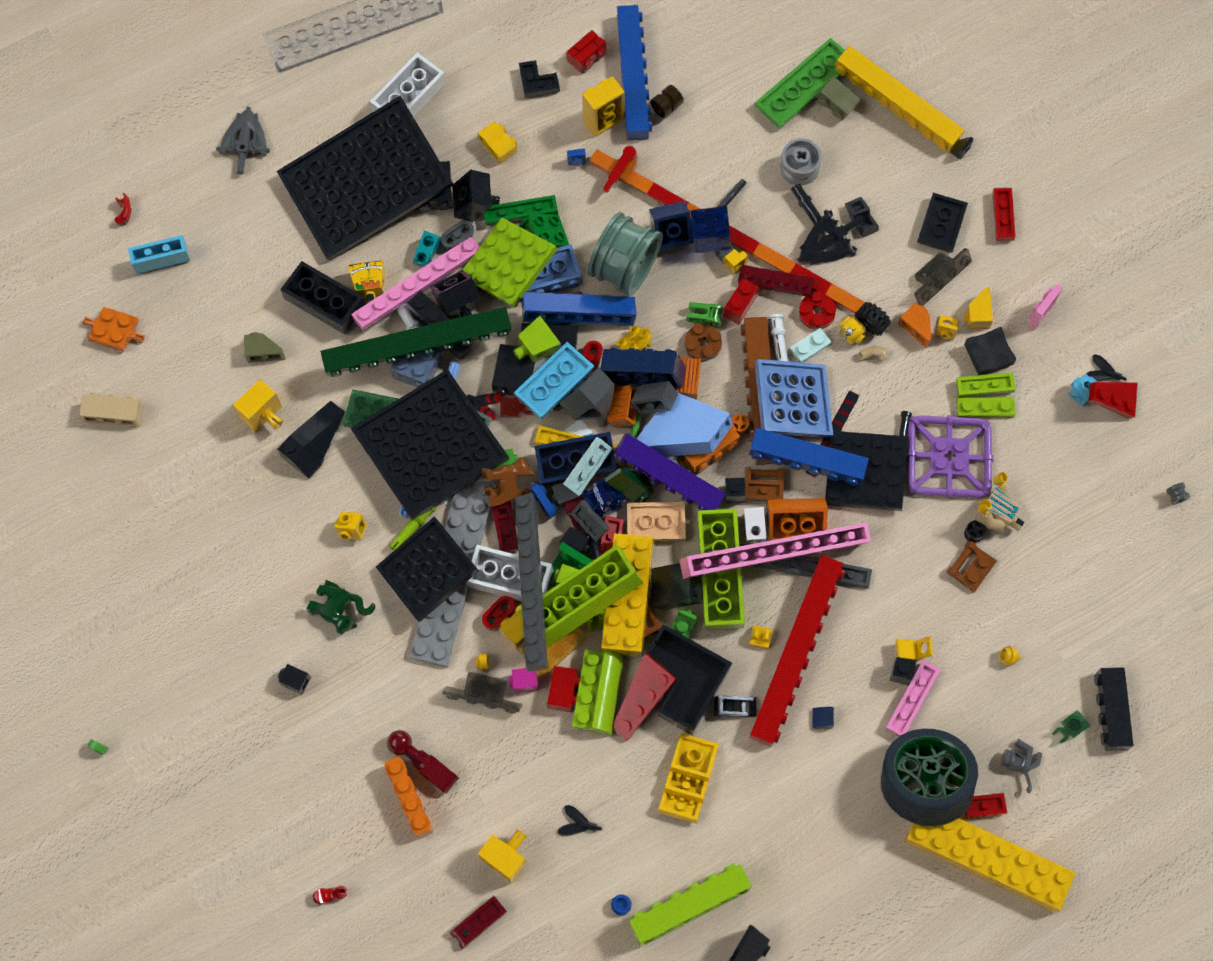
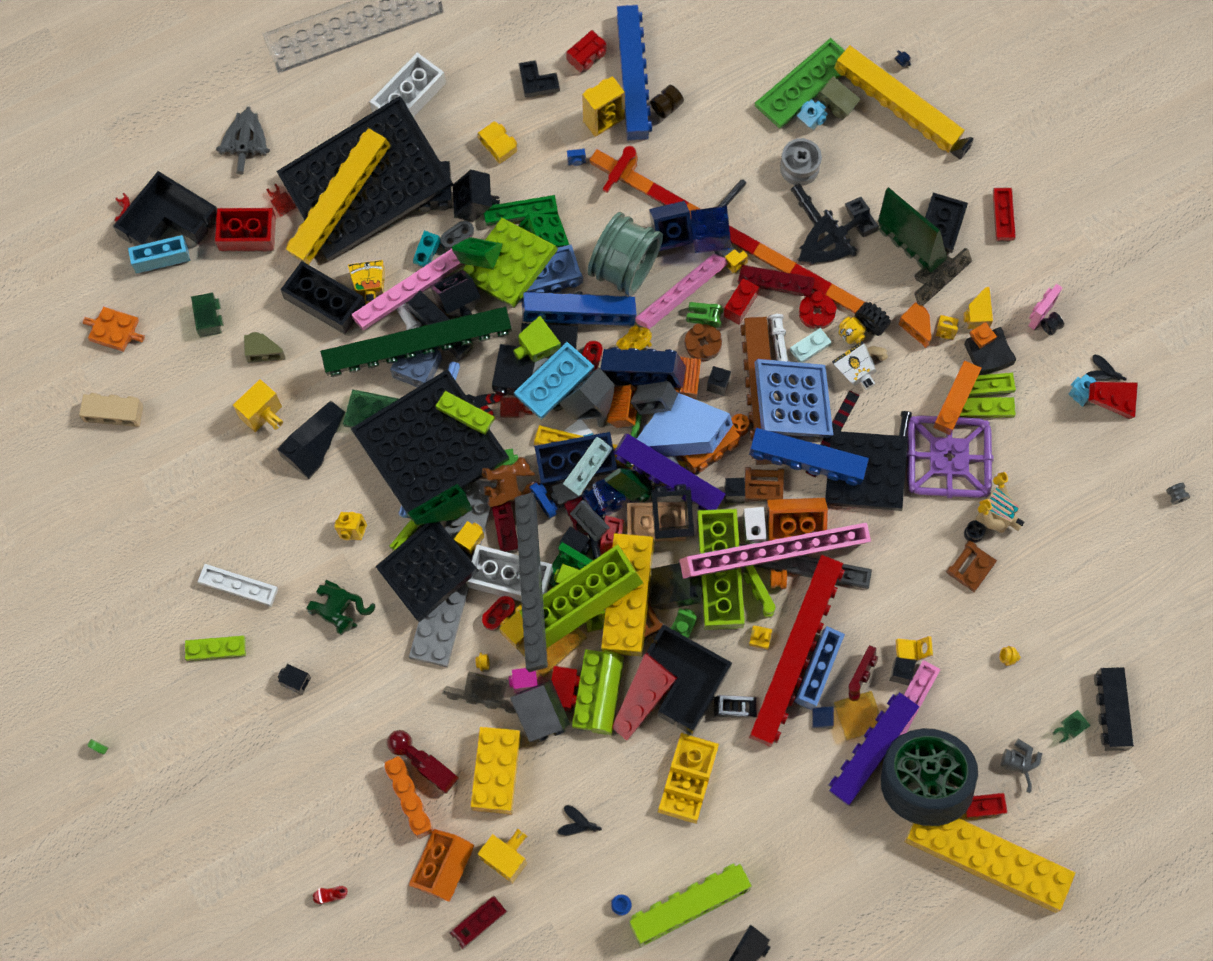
(164, 205): none -> black piece
(206, 314): none -> clear green brick
(215, 648): none -> lime plate
(238, 585): none -> white plate
(245, 229): none -> red brick
(281, 202): none -> clear red plate
(338, 196): none -> yellow brick
(441, 865): none -> orange slope
(443, 507): none -> dark green slope
(465, 412): none -> lime plate
(469, 537): none -> yellow brick
(477, 252): none -> green slope
(495, 770): none -> yellow brick
(540, 711): none -> black brick
(675, 531): none -> black window
(681, 291): none -> bright pink plate
(718, 380): none -> black brick
(759, 591): none -> lime plate
(778, 579): none -> orange wheel
(813, 114): none -> medium azure brick
(819, 668): none -> medium blue brick
(857, 365): none -> torso
(857, 716): none -> clear yellow plate
(862, 673): none -> dark red plate
(873, 749): none -> dark purple brick
(903, 58): none -> dark blue plate
(911, 231): none -> dark green slope
(957, 397): none -> orange slope
(983, 335): none -> orange plate
(1052, 323): none -> black wheel

